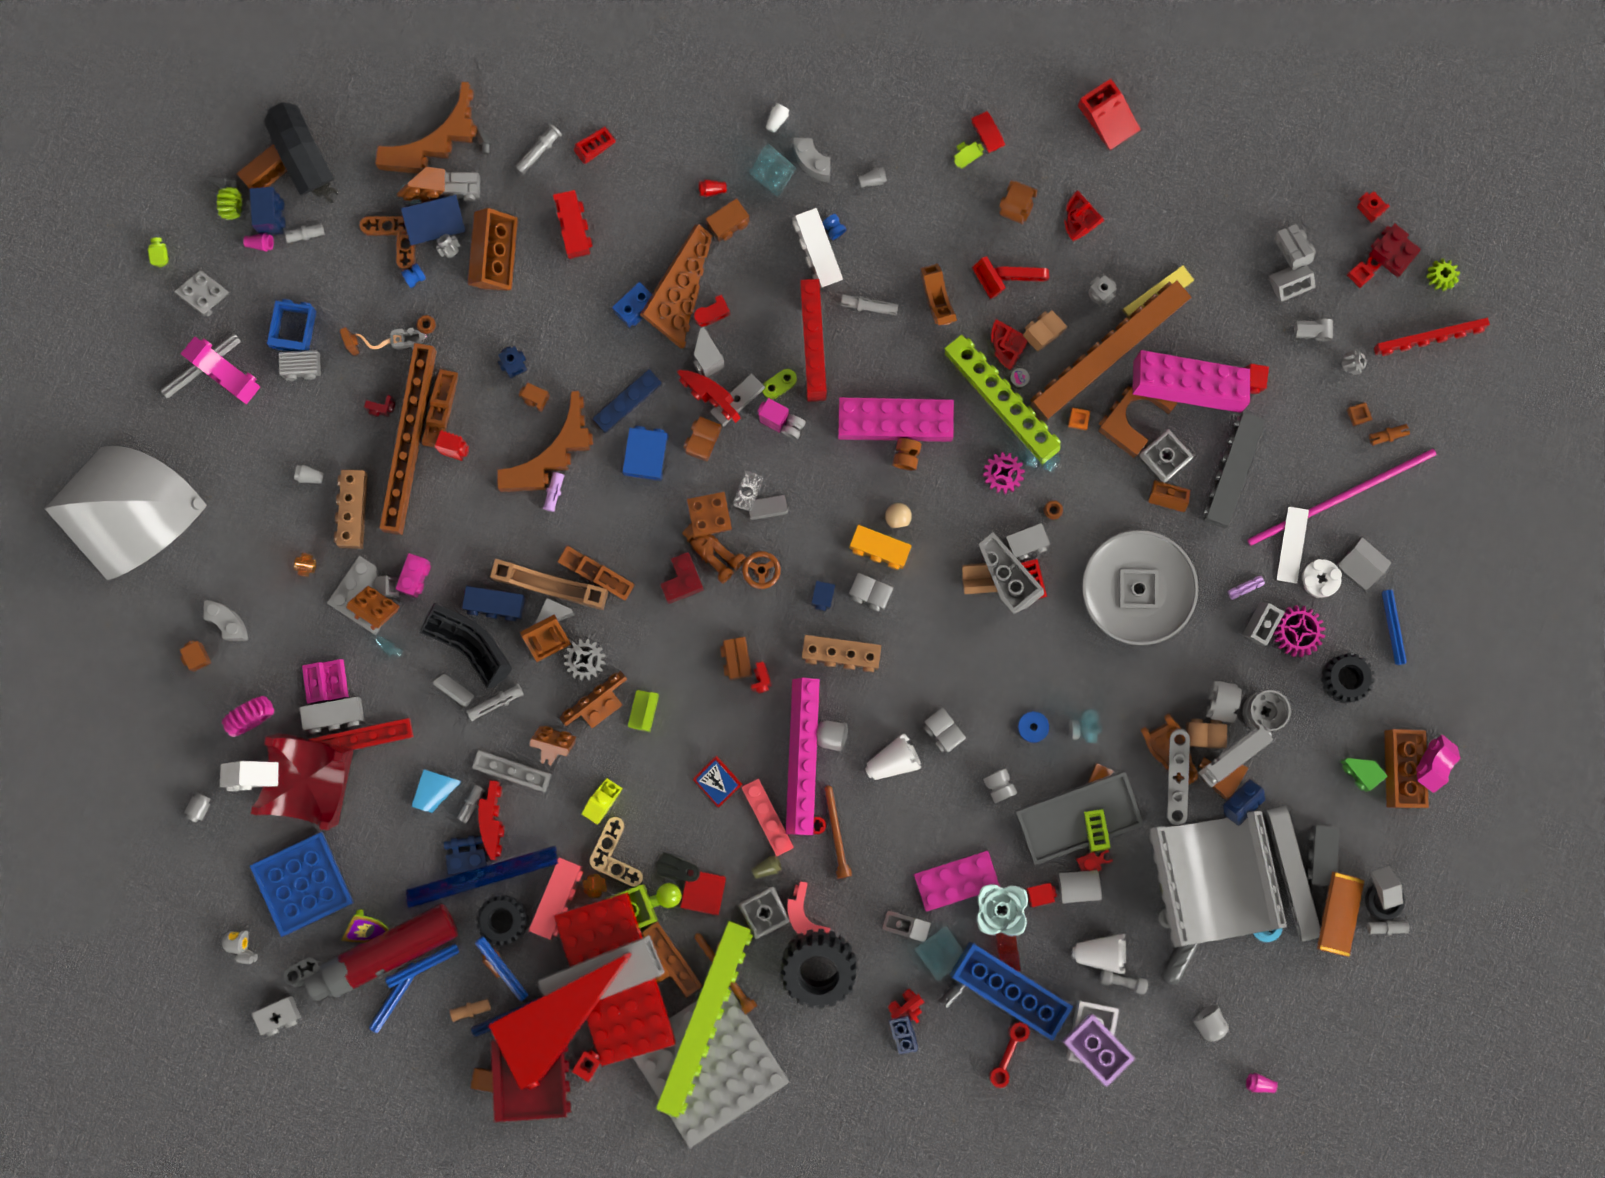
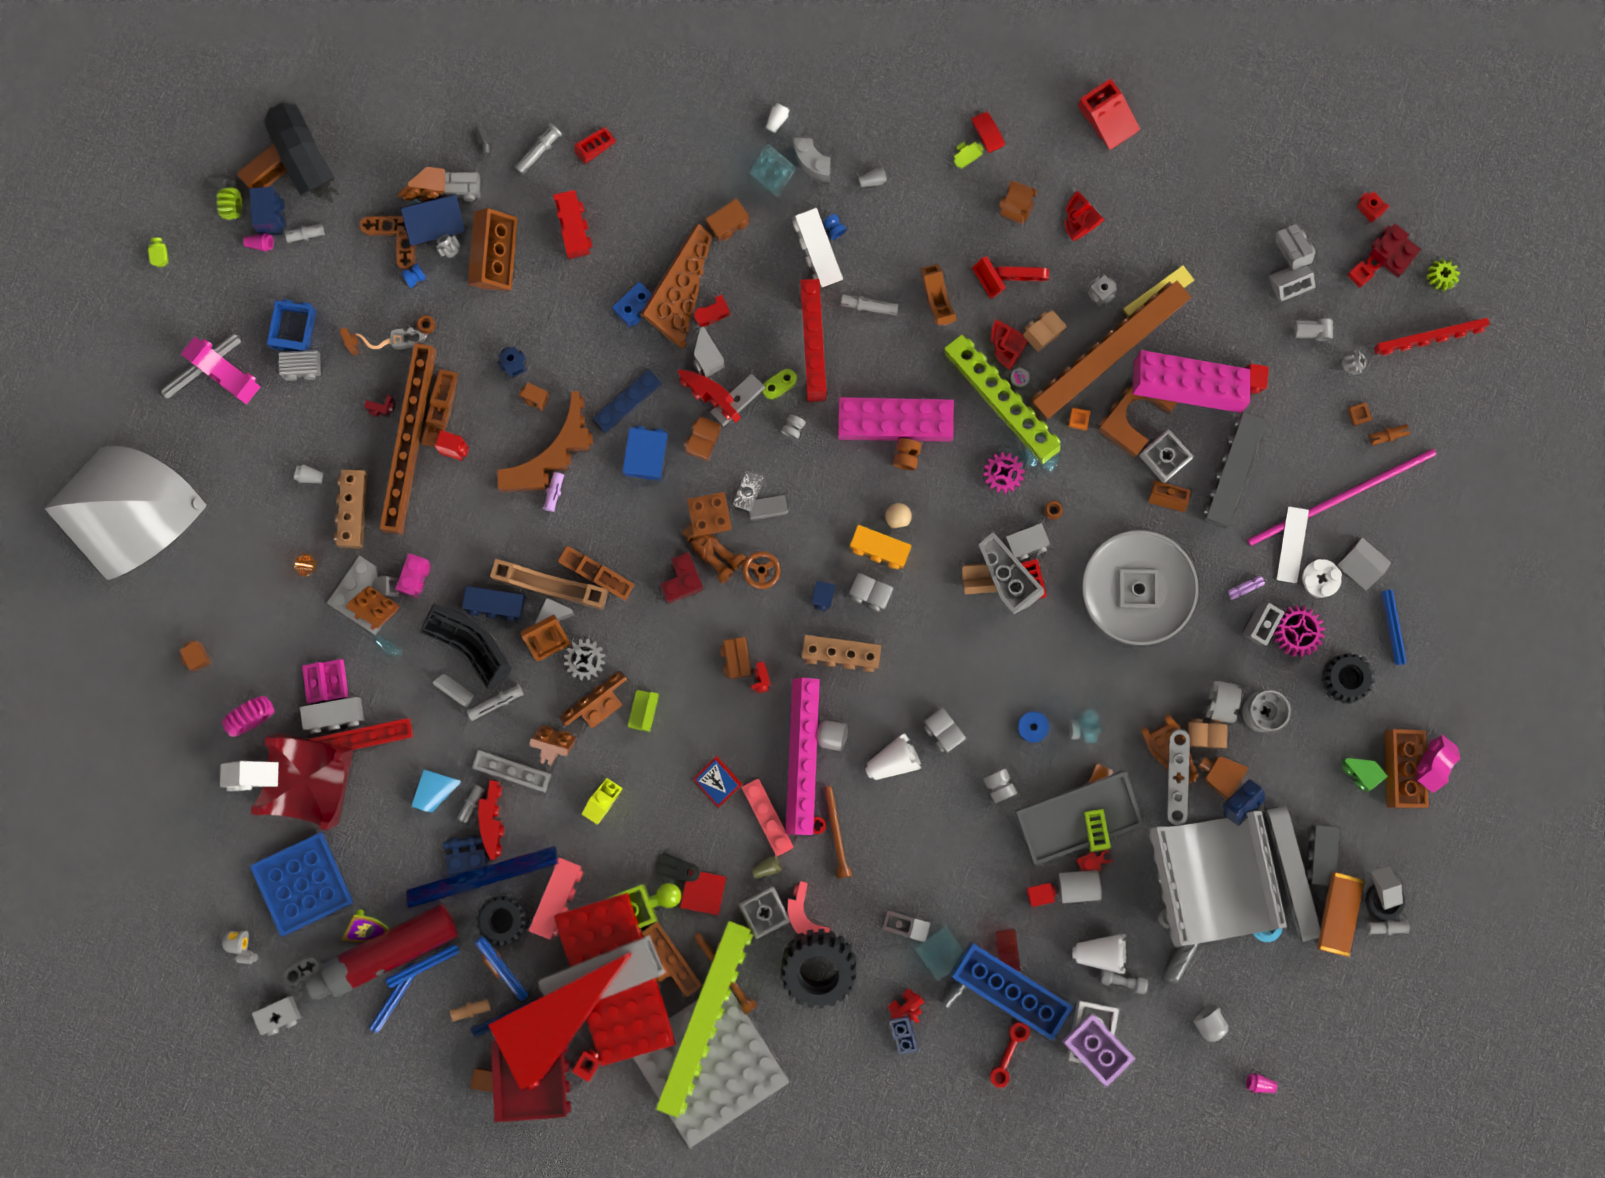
(197, 807): light grey brick -> none
(201, 293): light grey hinge -> none
(227, 620): light grey brick -> none
(413, 156): dark orange arch -> none
(594, 886): clear orange gear -> none
(608, 860): tan beam -> none
(710, 188): red cone -> none
(773, 414): dark pink brick -> none
(955, 880): dark pink plate -> none
(1013, 921): light aqua brick -> none
(1236, 755): light grey door -> none

